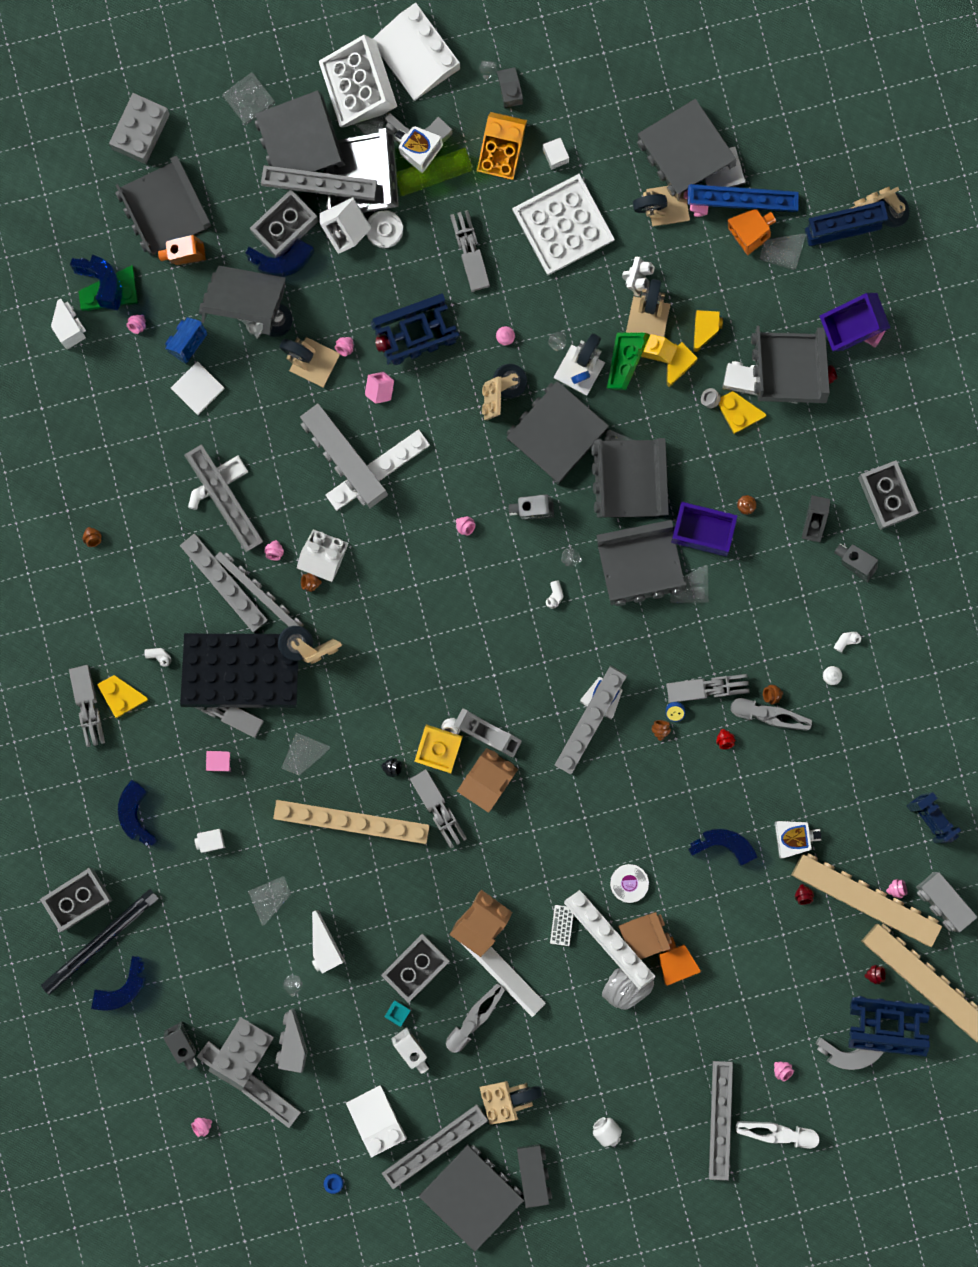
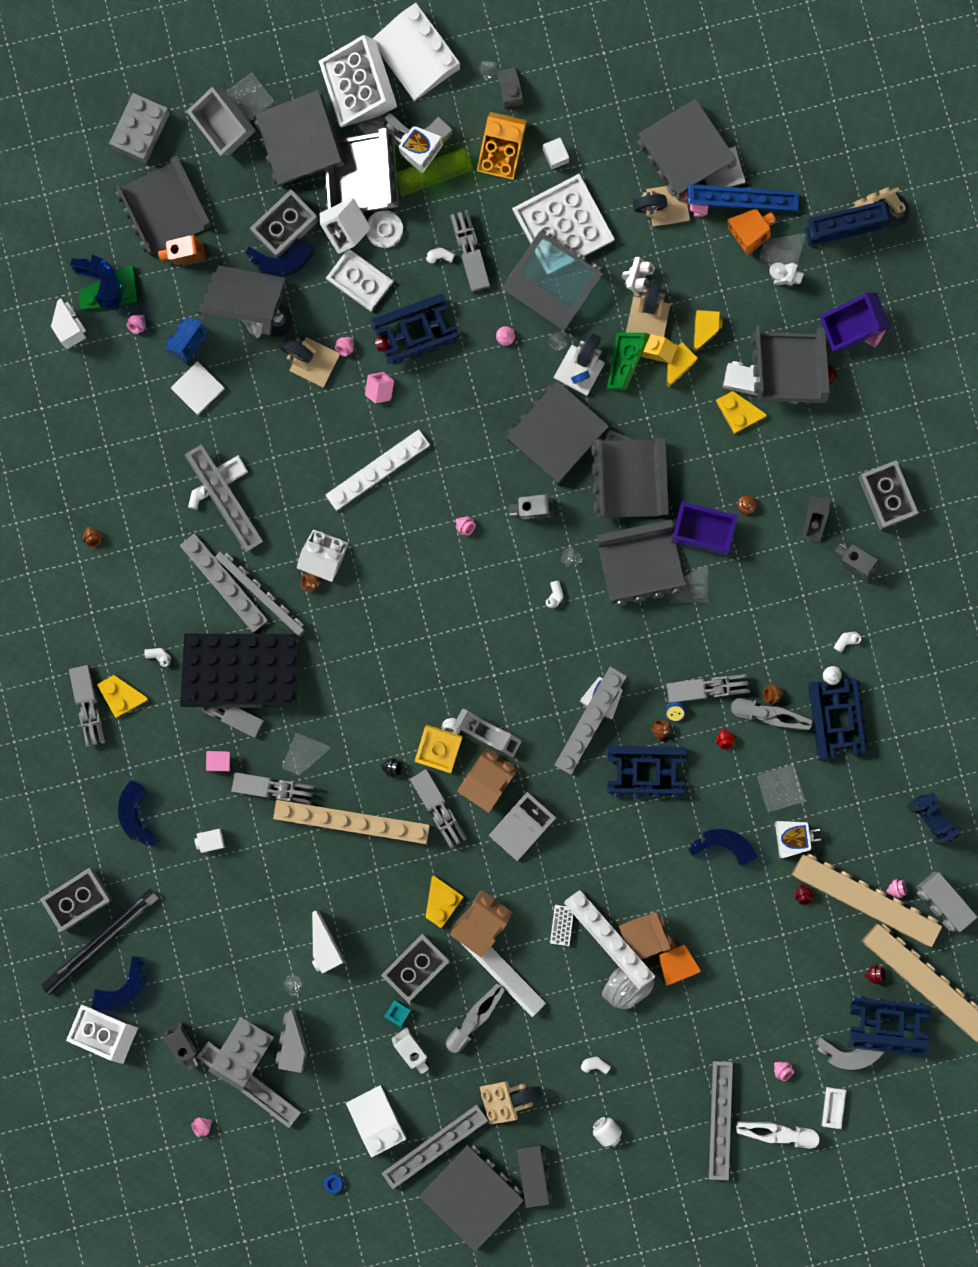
(102, 1034): none -> white slope
(221, 121): none -> light grey piece
(263, 787): none -> light grey arm
(269, 898): clear wing -> none
(274, 551): bright pink plate -> none
(297, 644): plate -> none
(319, 183): light grey plate -> none
(343, 455): light grey brick -> none
(359, 280): none -> white tile
(439, 253): none -> white arm
(441, 902): none -> yellow wing
(507, 382): plate -> none
(522, 826): none -> light grey slope
(552, 280): none -> panel
(595, 1063): none -> white arm
(629, 883): white tile -> none
(646, 756): none -> dark blue fence
(710, 398): light grey tile -> none
(780, 788): none -> clear plate
(785, 274): none -> white hips
(821, 720): none -> dark blue fence
(833, 1108): none -> white tile

